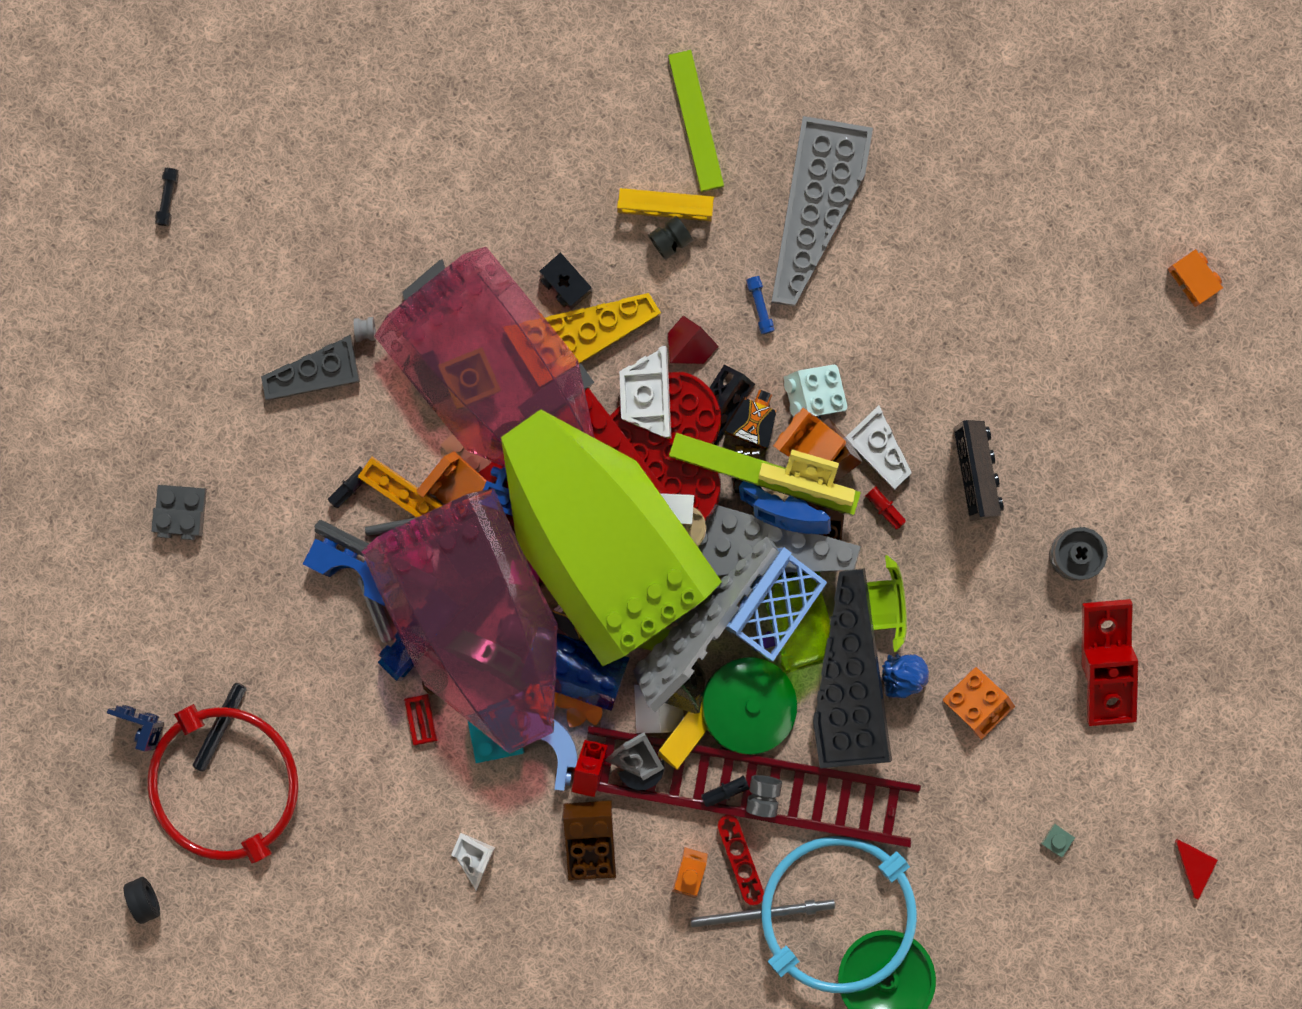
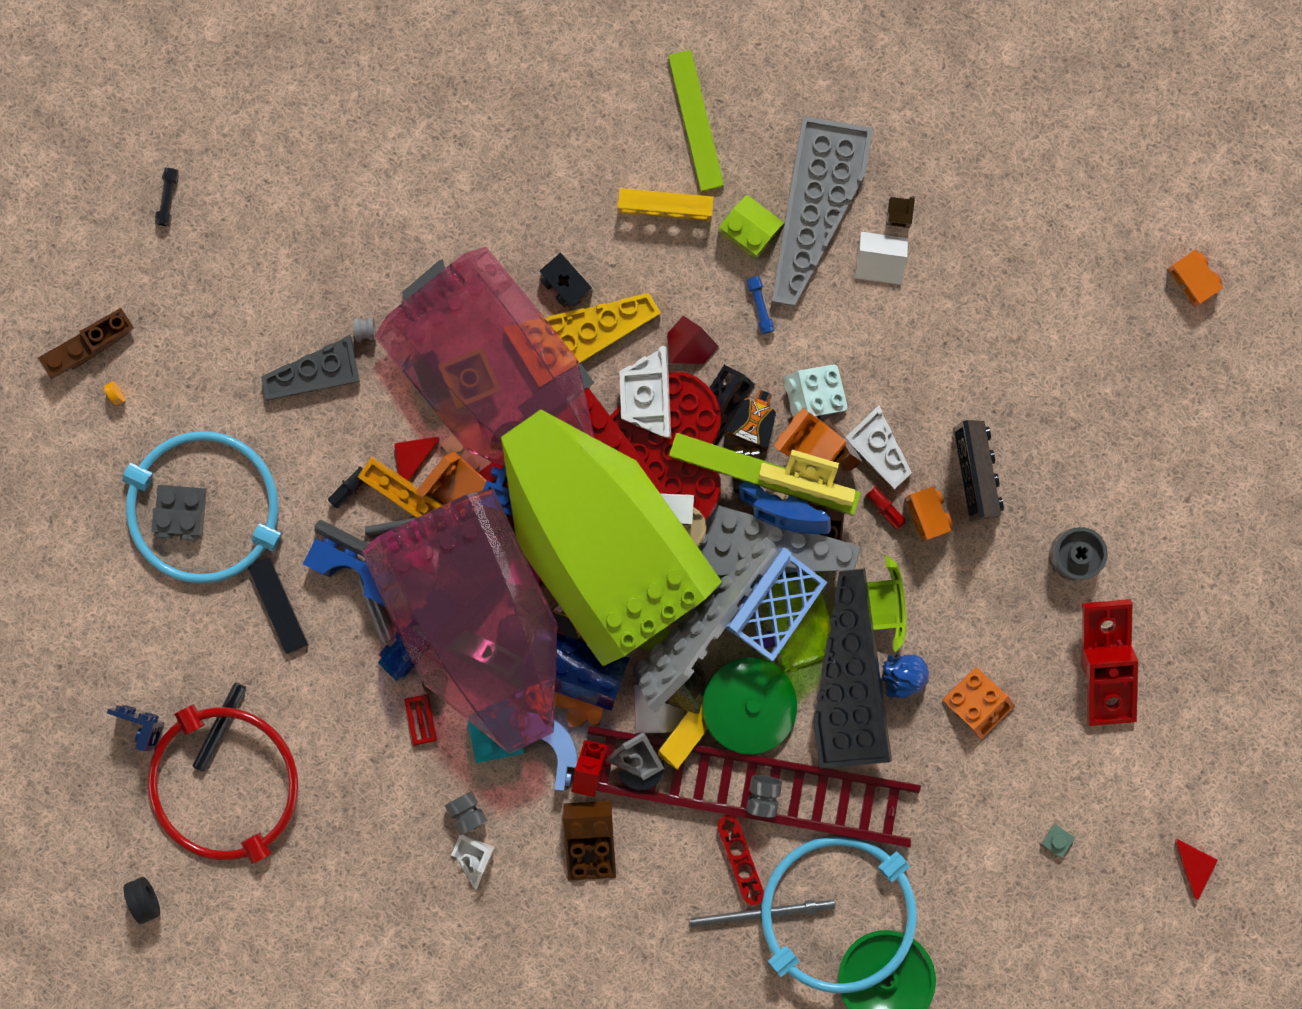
(87, 344): none -> reddish brown slope
(114, 393): none -> light orange tile
(140, 478): none -> medium azure piece
(278, 605): none -> black tile
(412, 454): none -> red tile
(465, 813): none -> dark grey wheel
(670, 237): pearl dark grey wheel -> none
(690, 872): orange torso -> none
(725, 791): black axle -> none
(750, 226): none -> lime slope
(881, 258): none -> white slope
(900, 212): none -> dark brown panel
(928, 513): none -> orange slope

